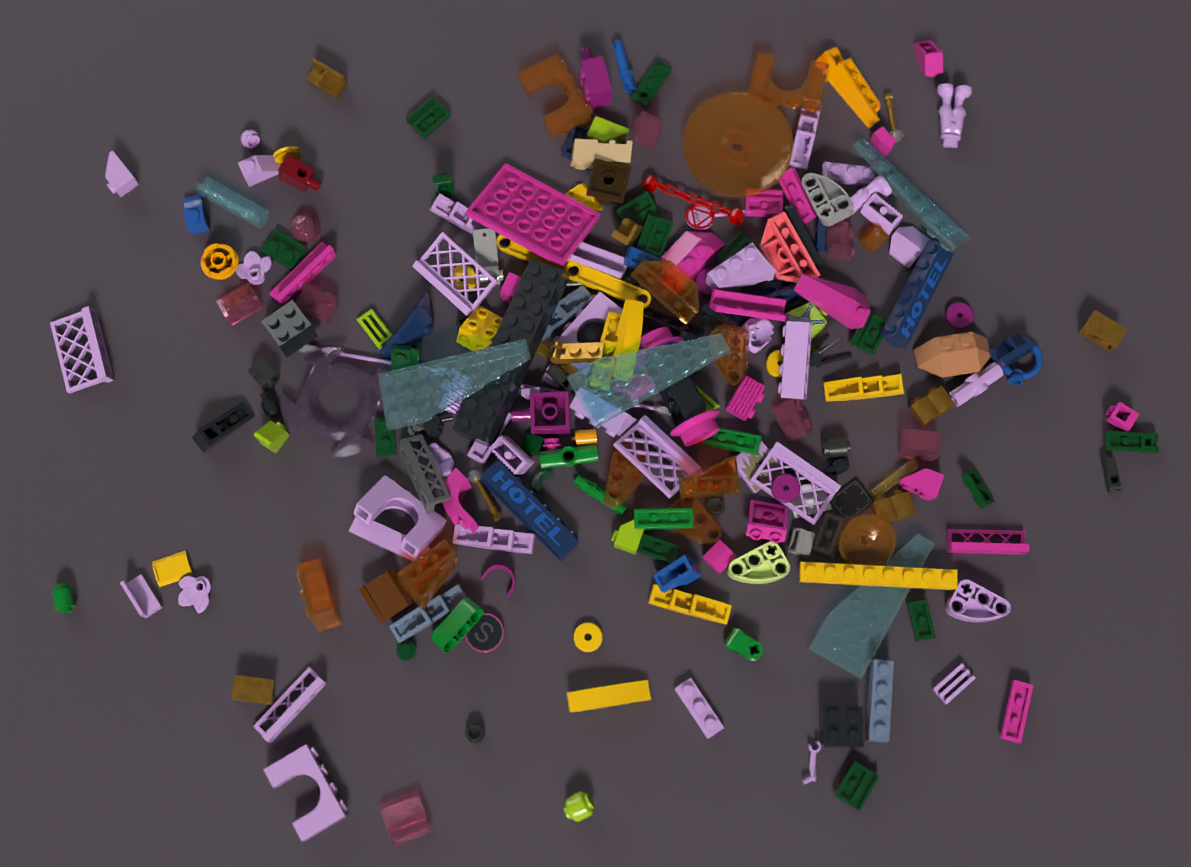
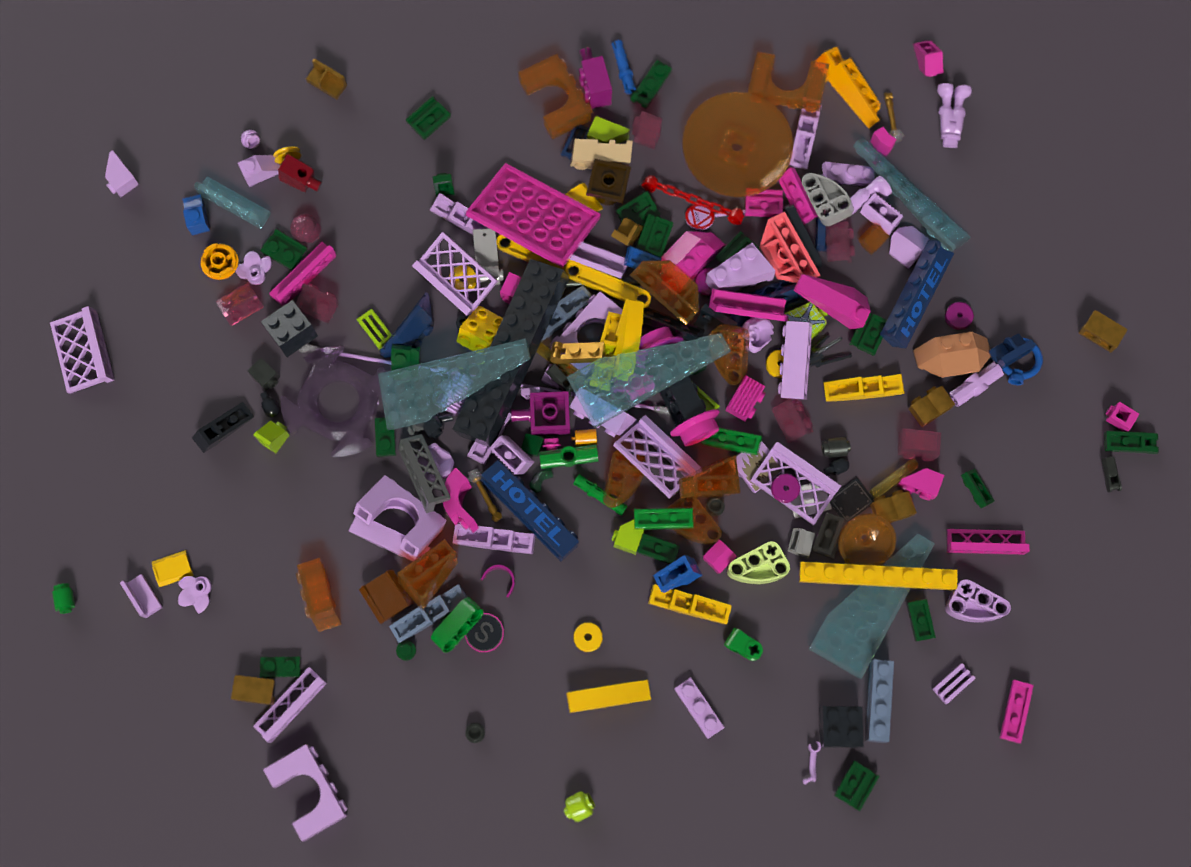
(280, 667): none -> dark green plate
(405, 818): clear pink slope -> none
(767, 521): dark pink plate -> none

